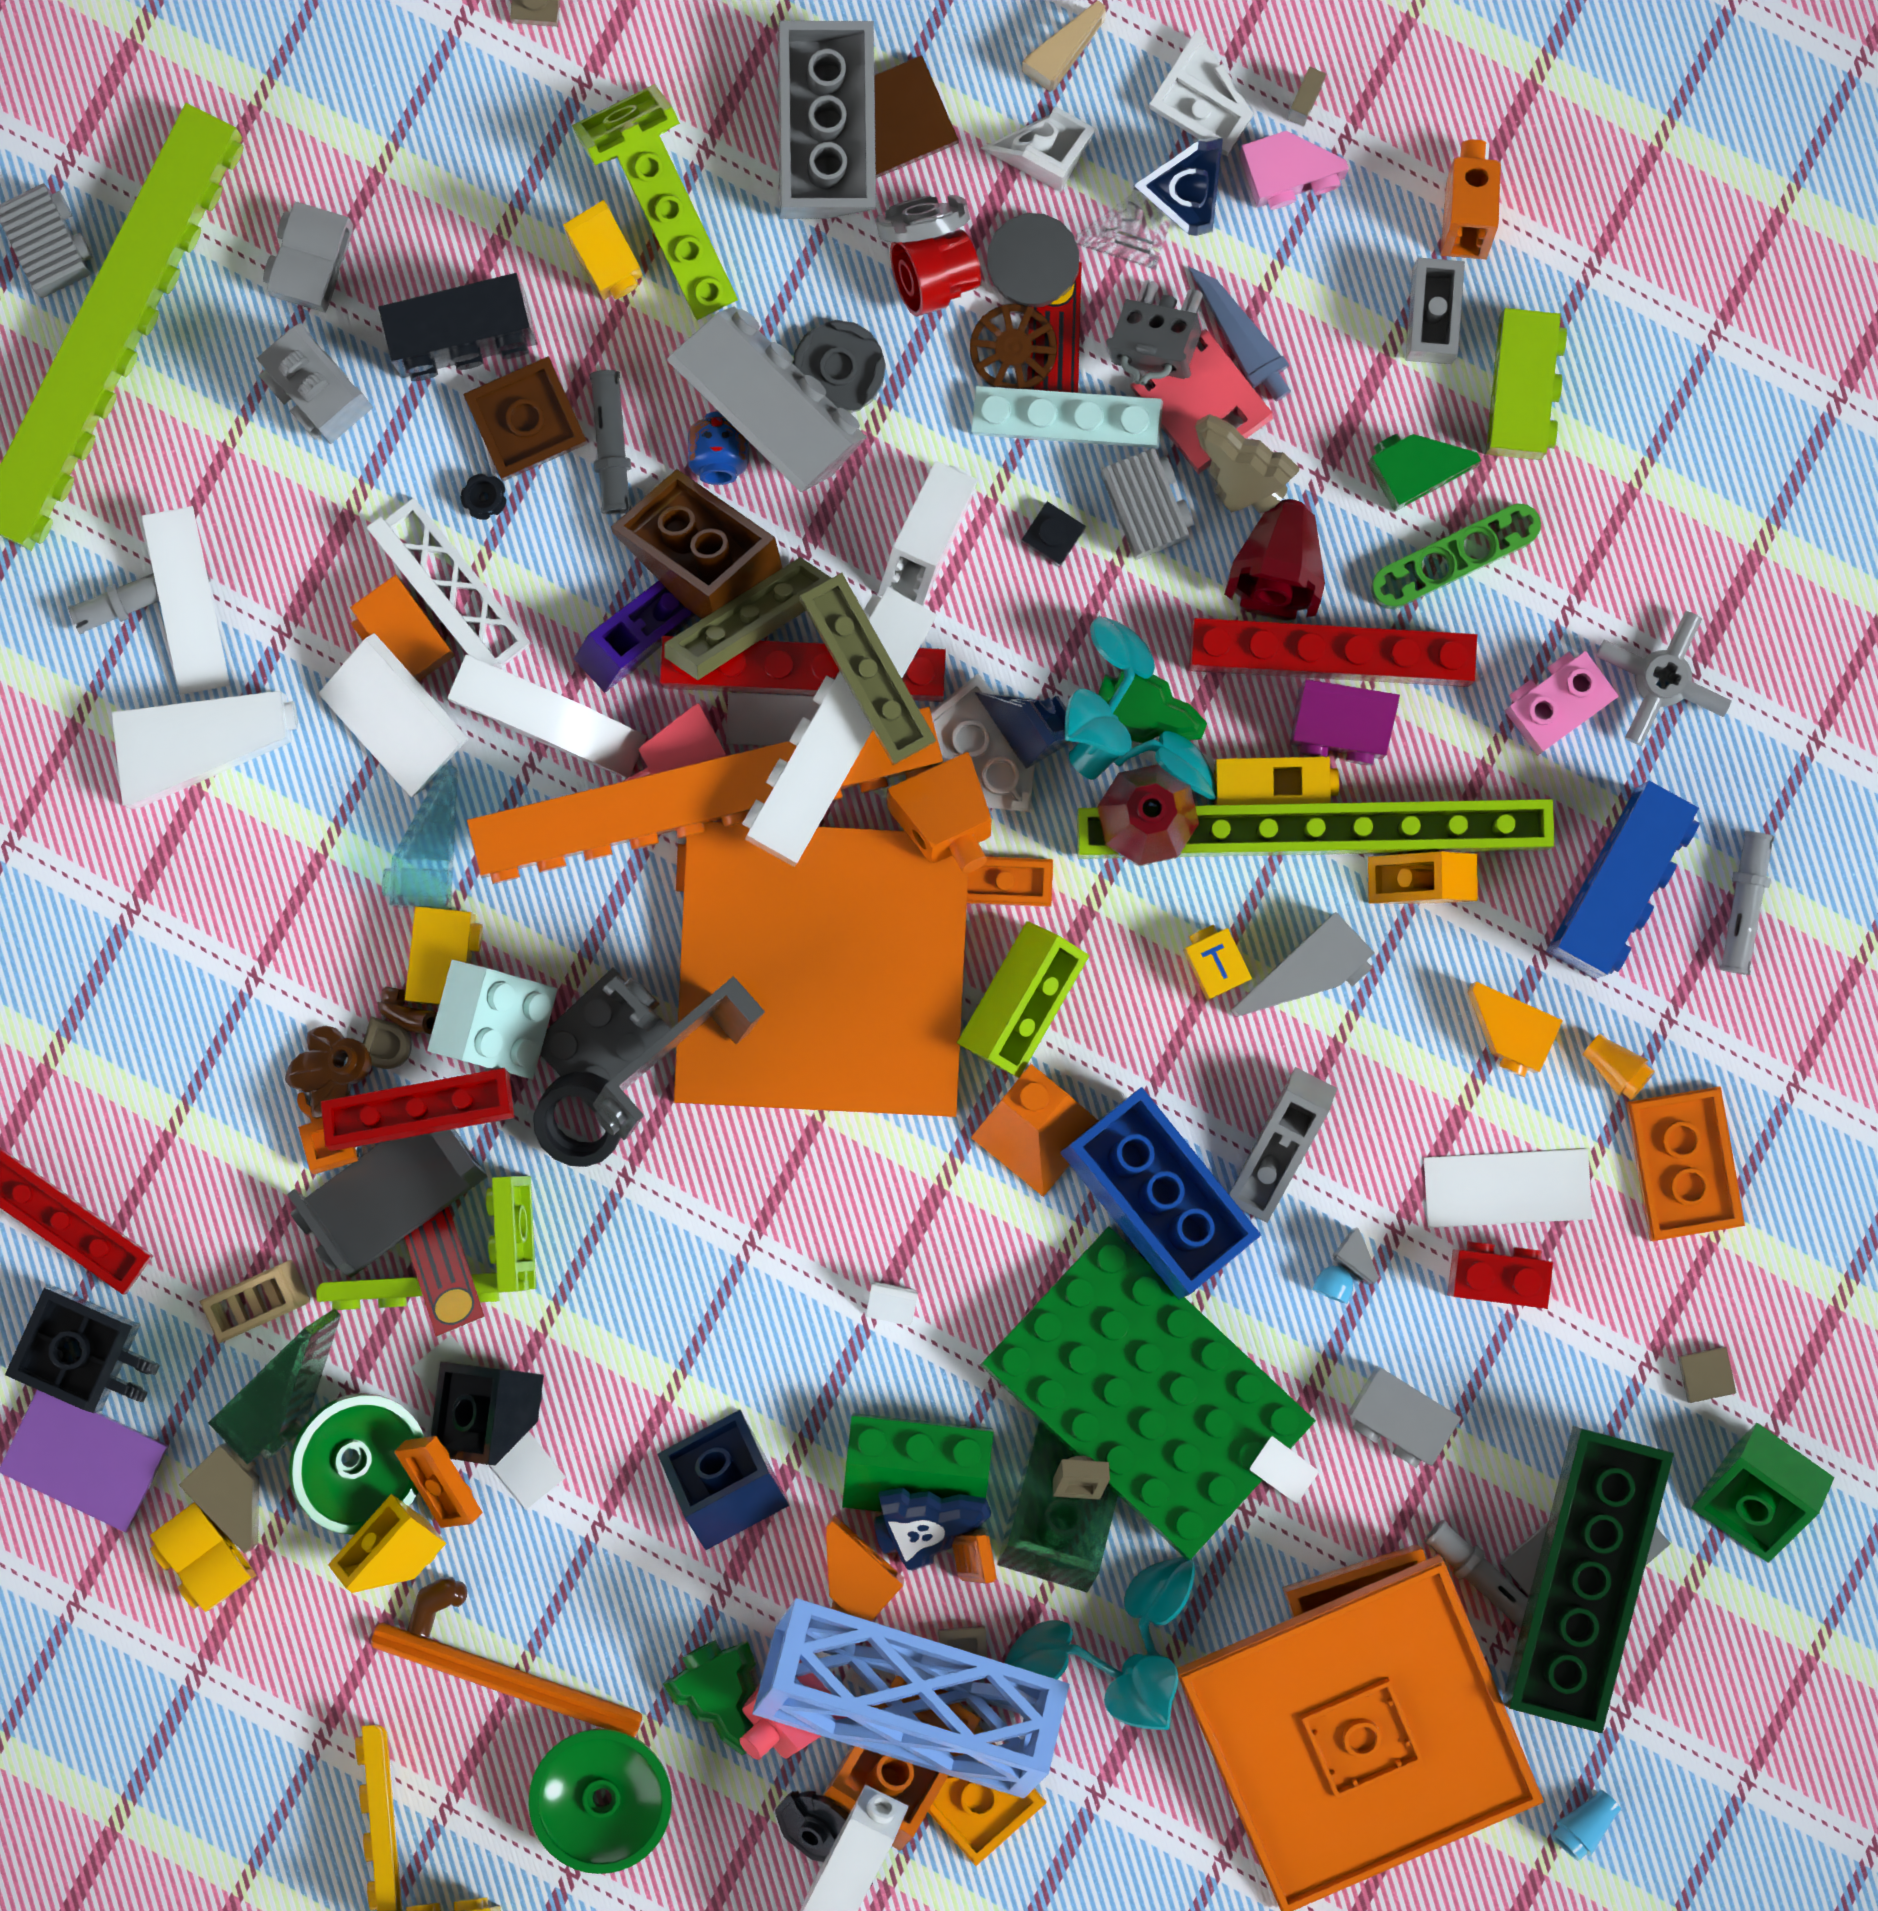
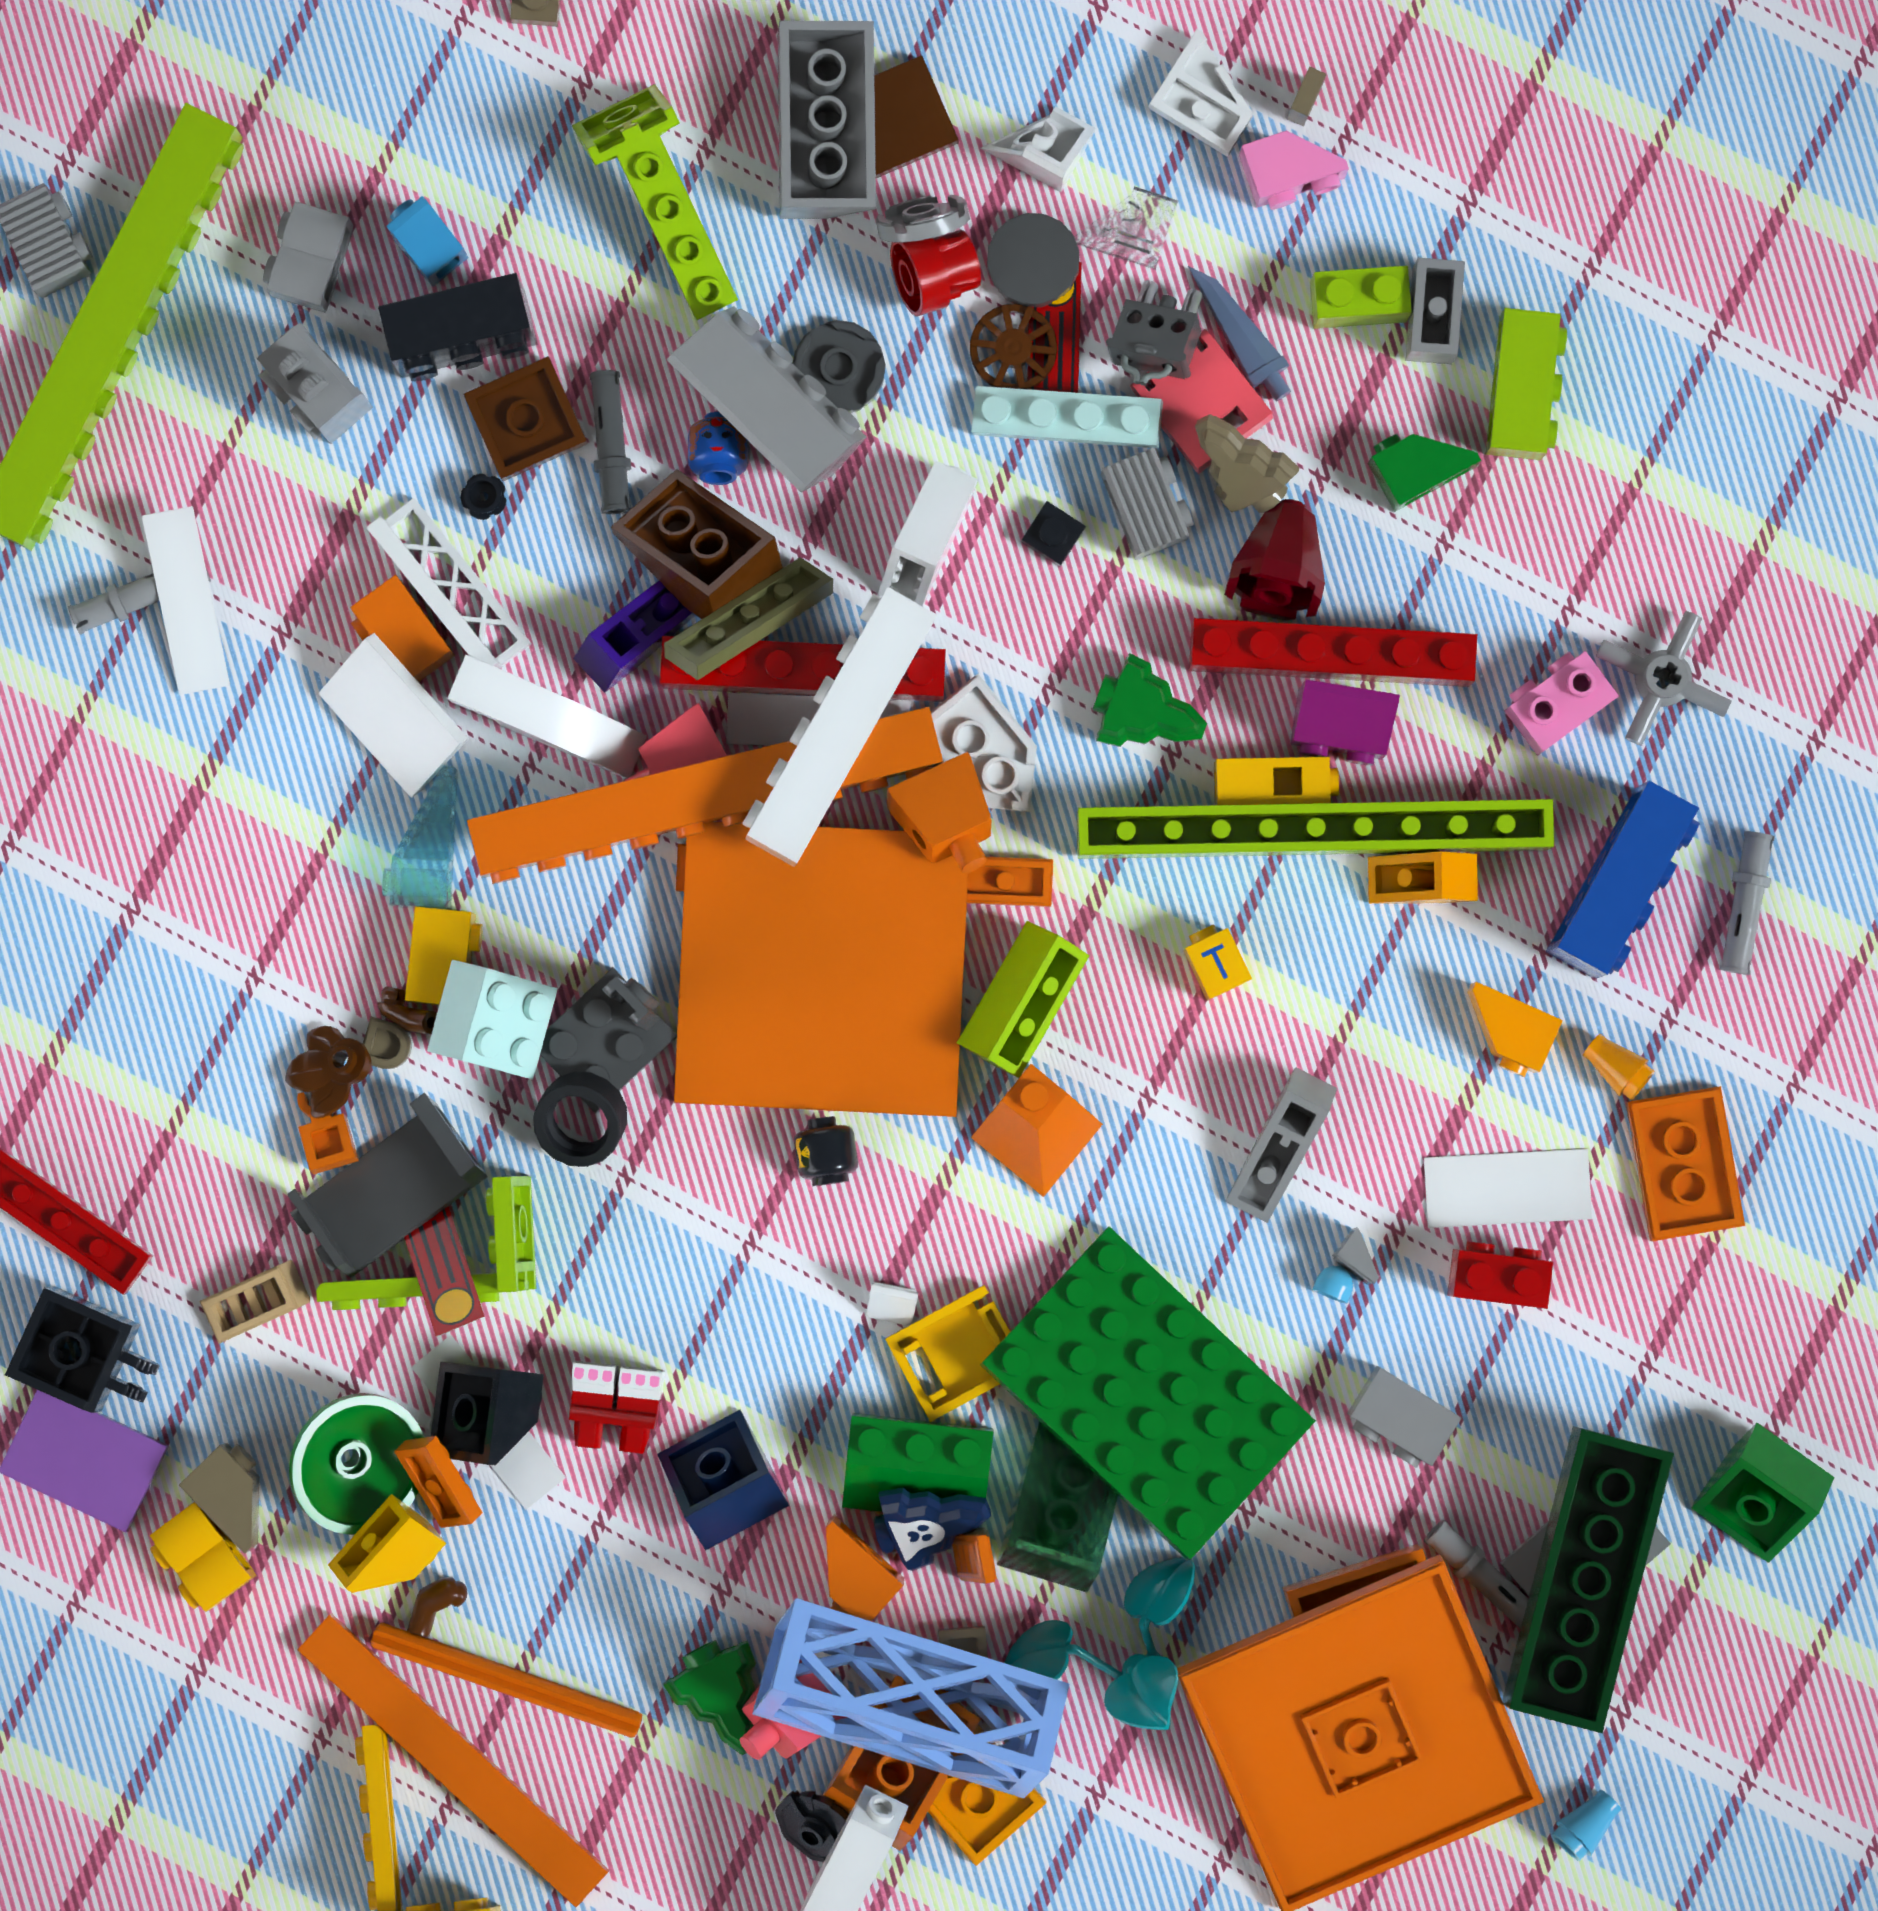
(191, 741): white slope -> none
(279, 1396): clear green slope -> none
(417, 1109): red plate -> none
(426, 240): none -> dark azure slope
(453, 1760): none -> orange tile
(591, 1834): green dish -> none
(595, 1398): none -> red hips
(603, 251): yellow slope -> none
(728, 1006): dark grey panel -> none
(826, 1152): none -> black head
(867, 668): olive plate -> none
(956, 1344): none -> yellow container
(1029, 725): dark blue slope -> none
(1056, 55): tan slope -> none
(1081, 1478): dark tan plate -> none
(1105, 738): teal plant -> none
(1133, 833): dark red cone -> none
(1160, 1193): blue brick -> none
(1187, 186): dark blue slope -> none
(1284, 1470): white sticker -> none
(1318, 964): light grey slope -> none
(1360, 297): none -> lime brick
(1457, 560): bright green beam -> none
(1471, 203): orange torso -> none
(1707, 1374): dark tan tile -> none

